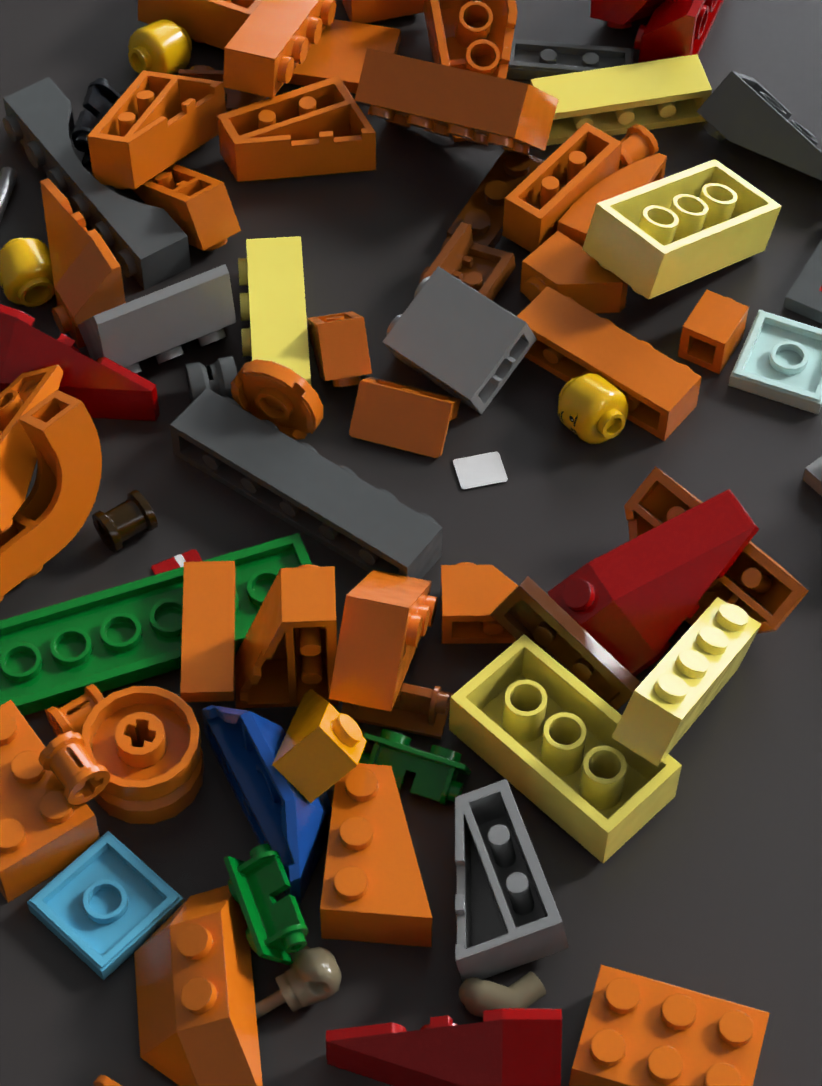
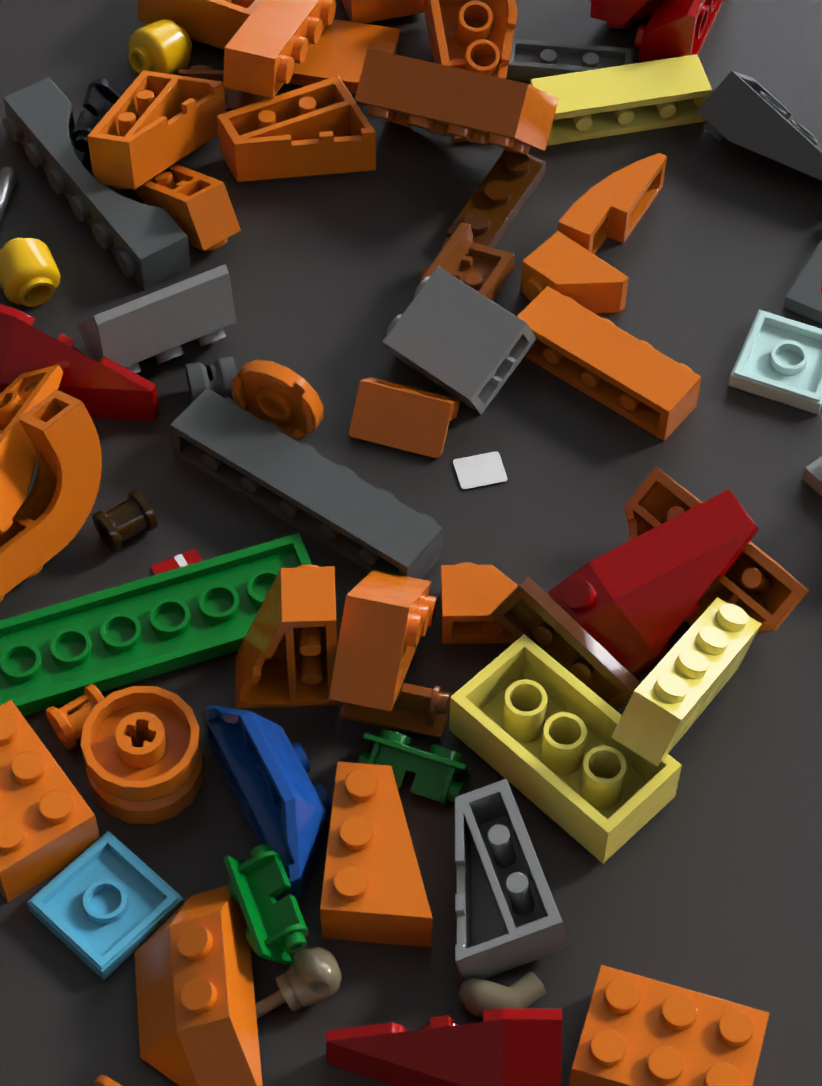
(74, 768): orange bush -> none
(82, 265): orange wedge -> none
(208, 631): orange tile -> none
(275, 303): light yellow brick -> none
(318, 747): light orange slope -> none
(340, 347): orange slope -> none
(557, 183): orange brick -> none
(592, 408): yellow head -> none
(637, 145): orange bush -> none
(680, 228): light yellow brick -> none
(713, 331): orange brick -> none

